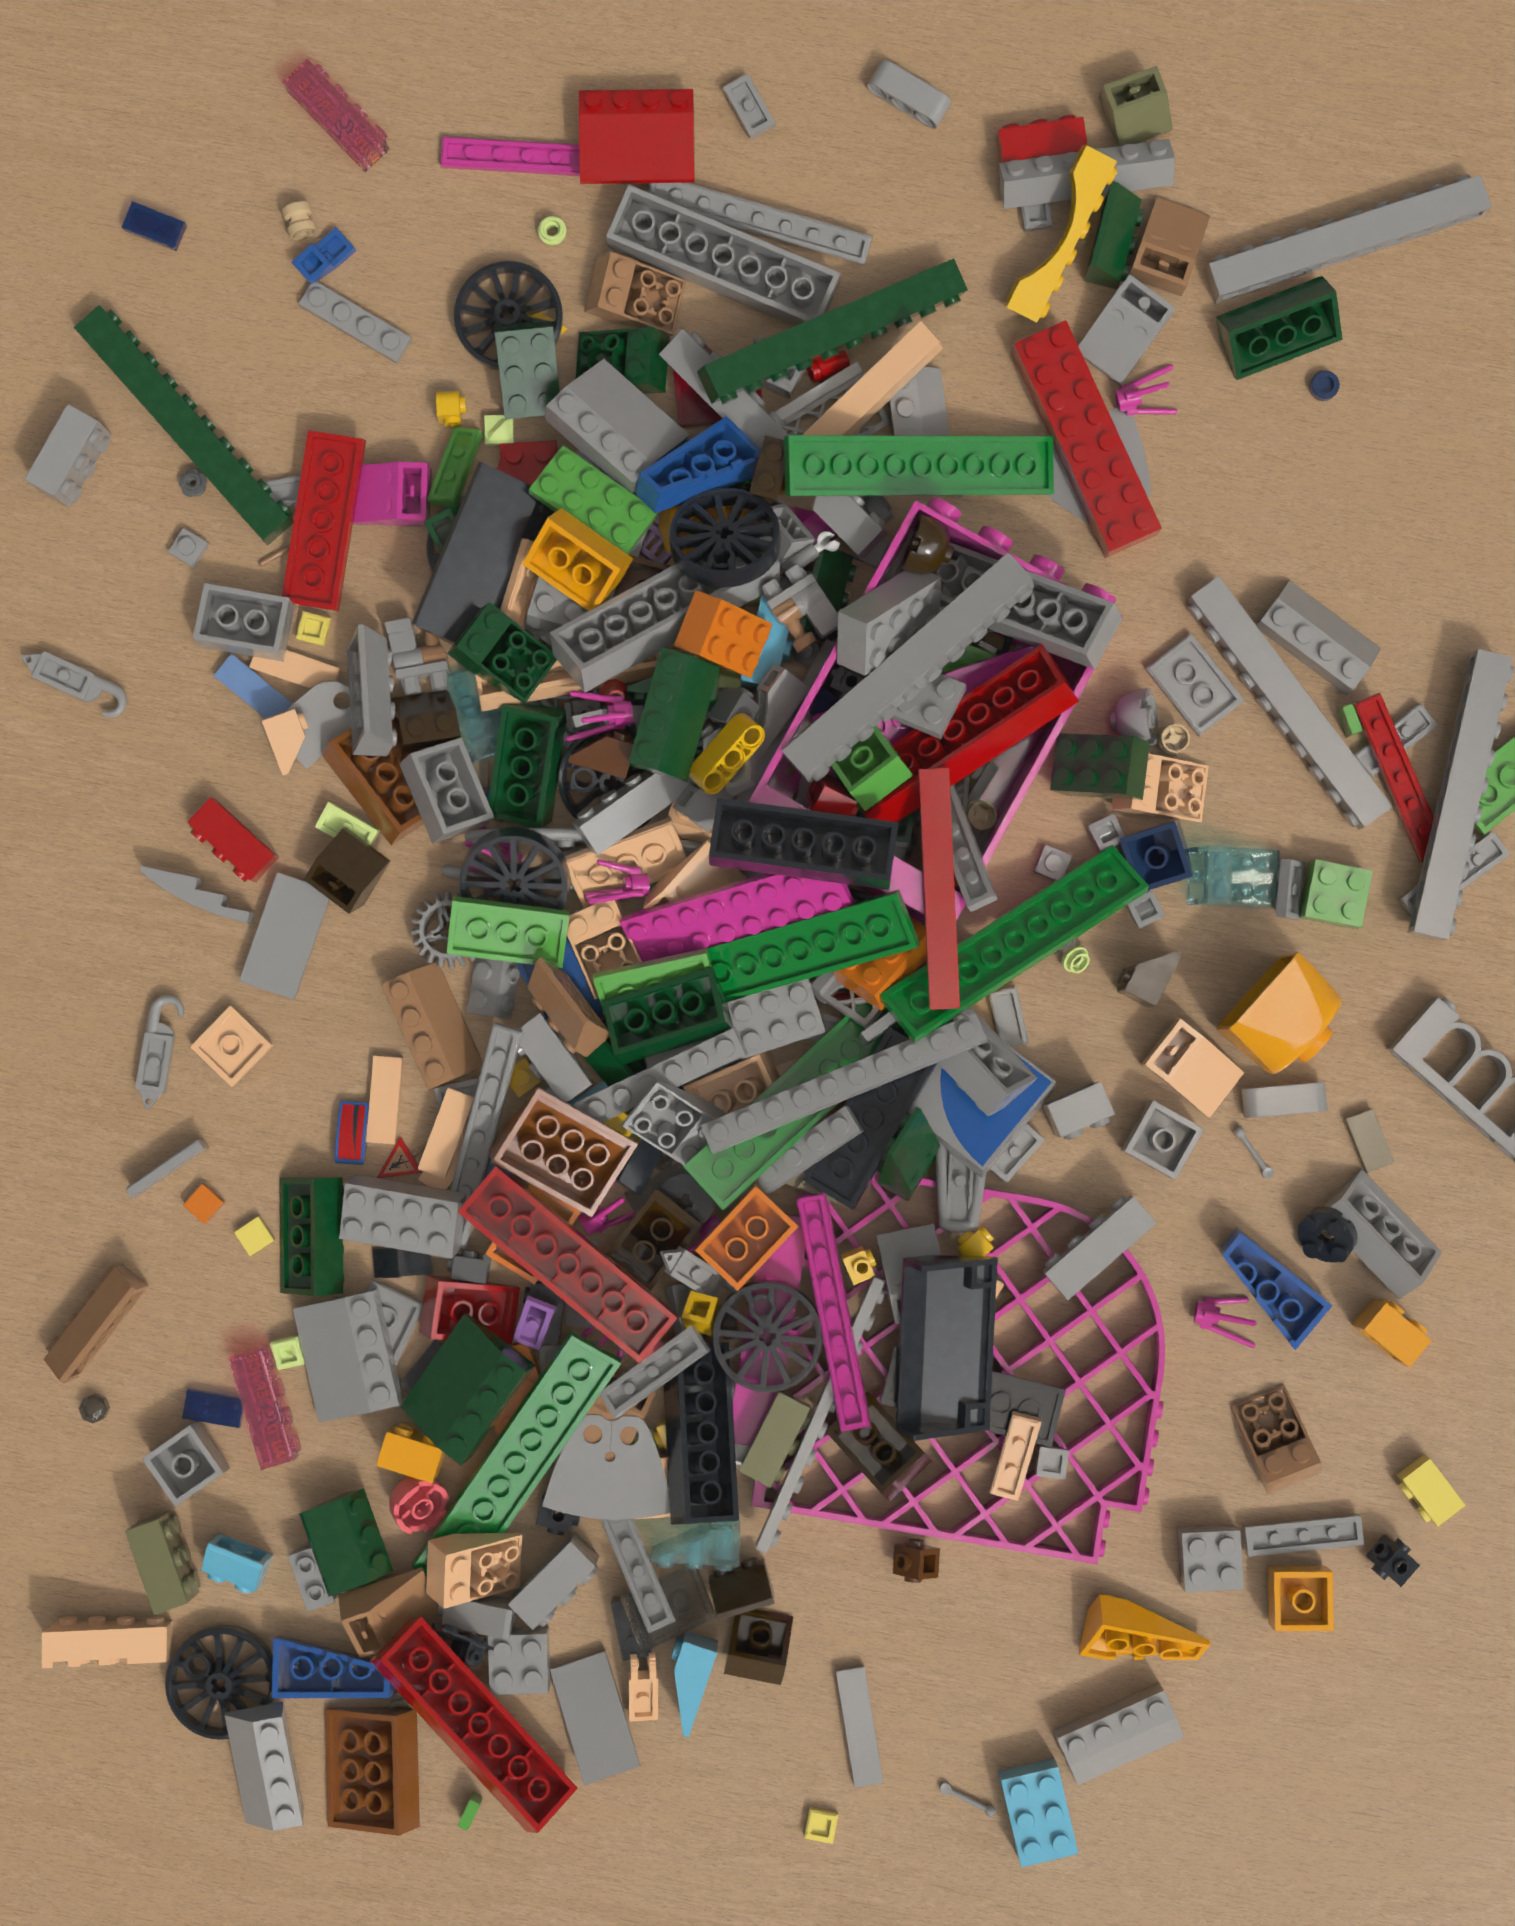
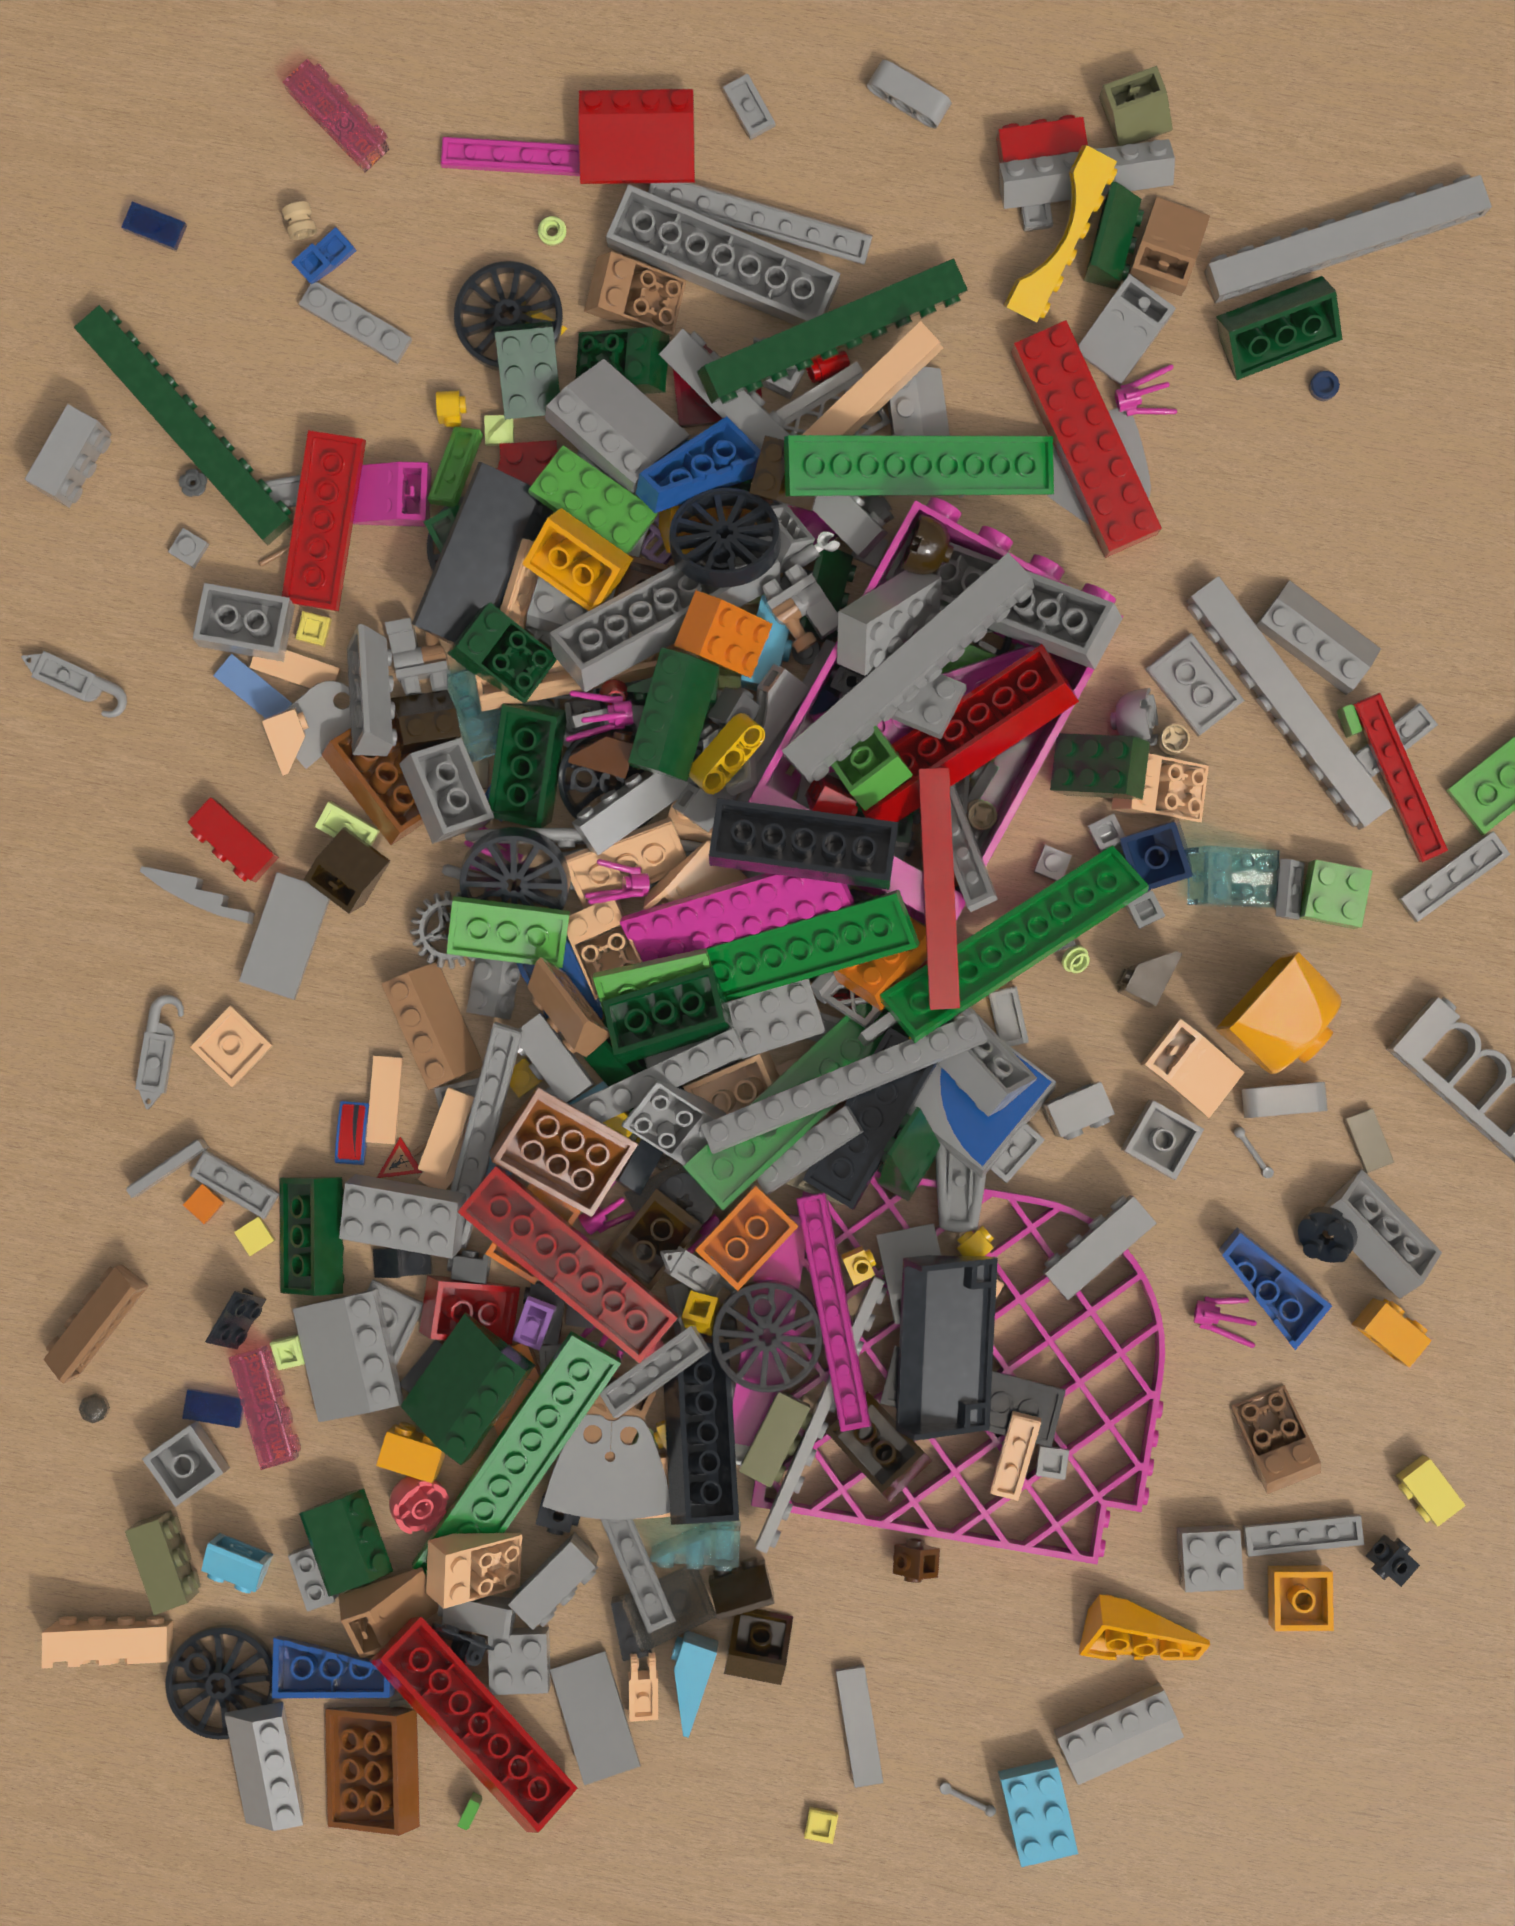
(234, 1184): none -> light grey tile
(236, 1319): none -> black hinge
(1460, 795): light grey brick -> none

